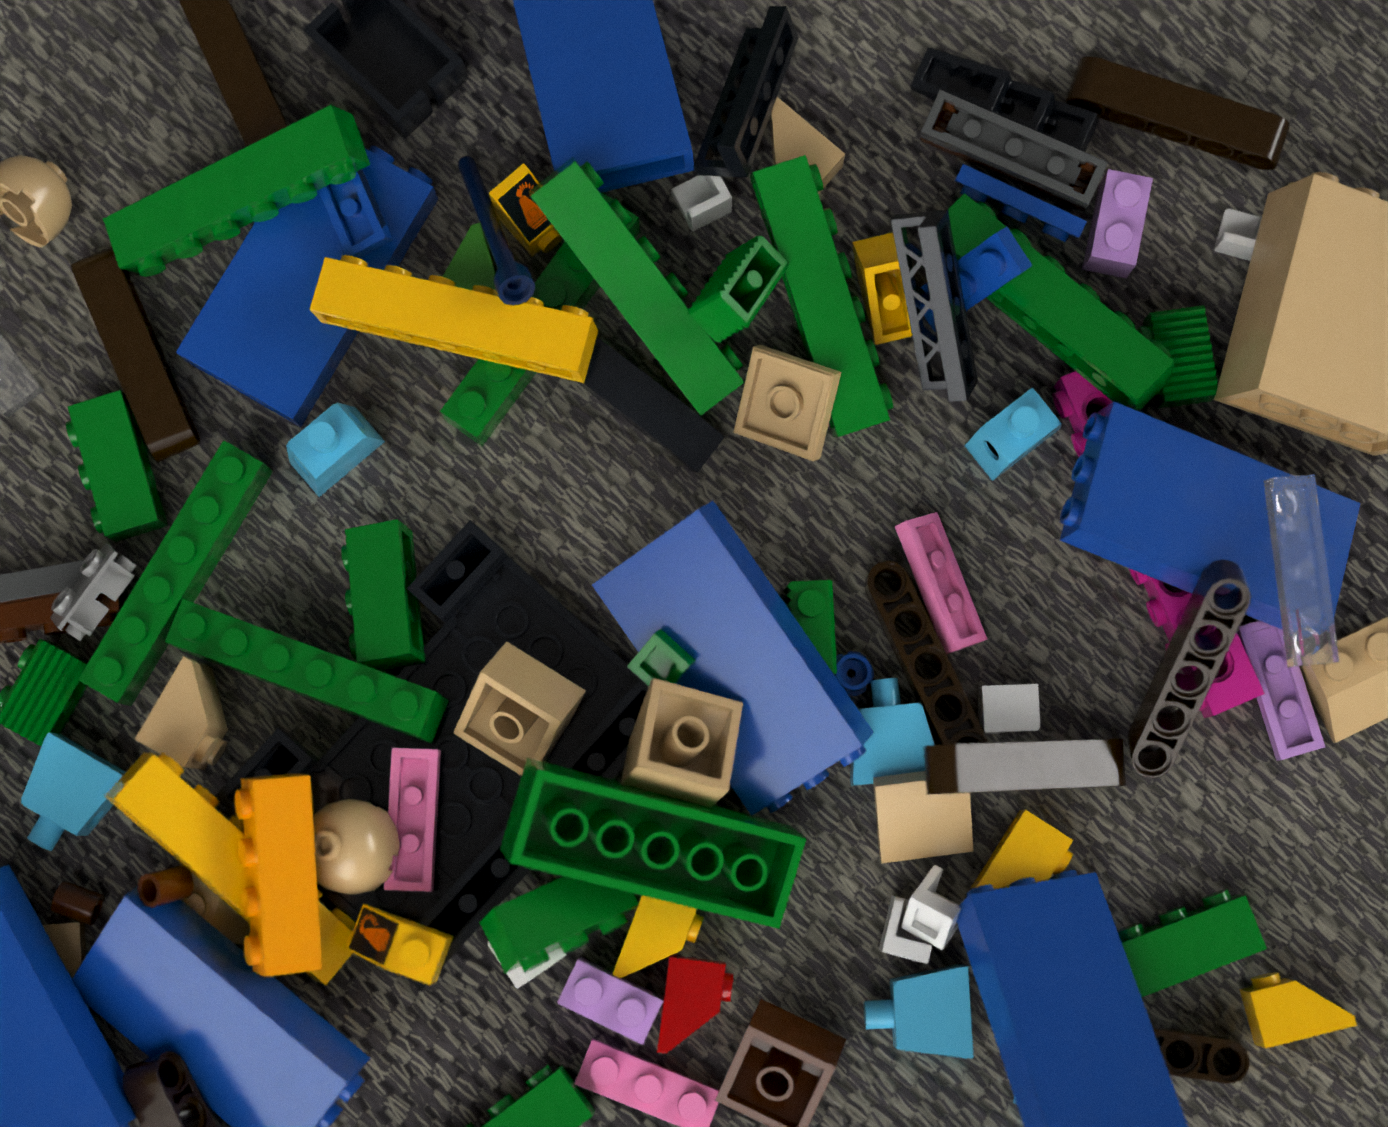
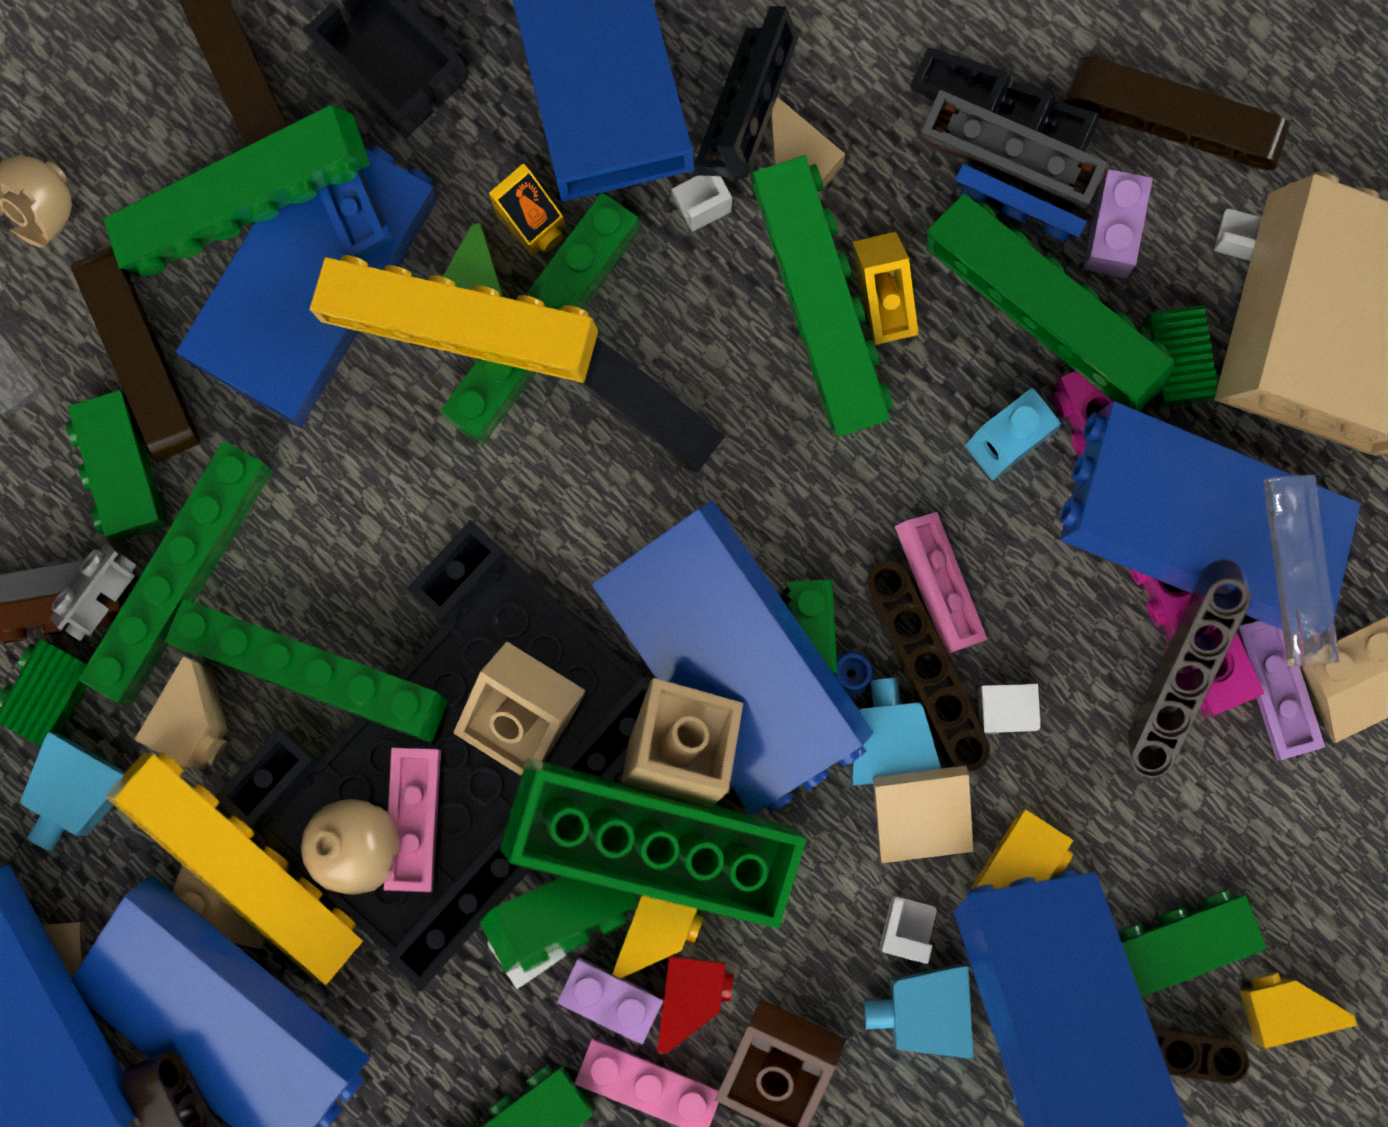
(77, 902): reddish brown hinge -> none
(165, 886): reddish brown hinge -> none
(280, 874): light orange brick -> none
(332, 446): medium azure torso -> none
(382, 608): green brick -> none
(399, 944): yellow slope -> none
(512, 279): dark blue piece -> none
(635, 284): green brick -> none
(661, 660): green tile -> none
(738, 289): green brick -> none
(787, 402): tan tile -> none
(931, 914): white panel -> none
(944, 300): black fence -> none
(987, 269): blue plate -> none
(1023, 766): beam -> none

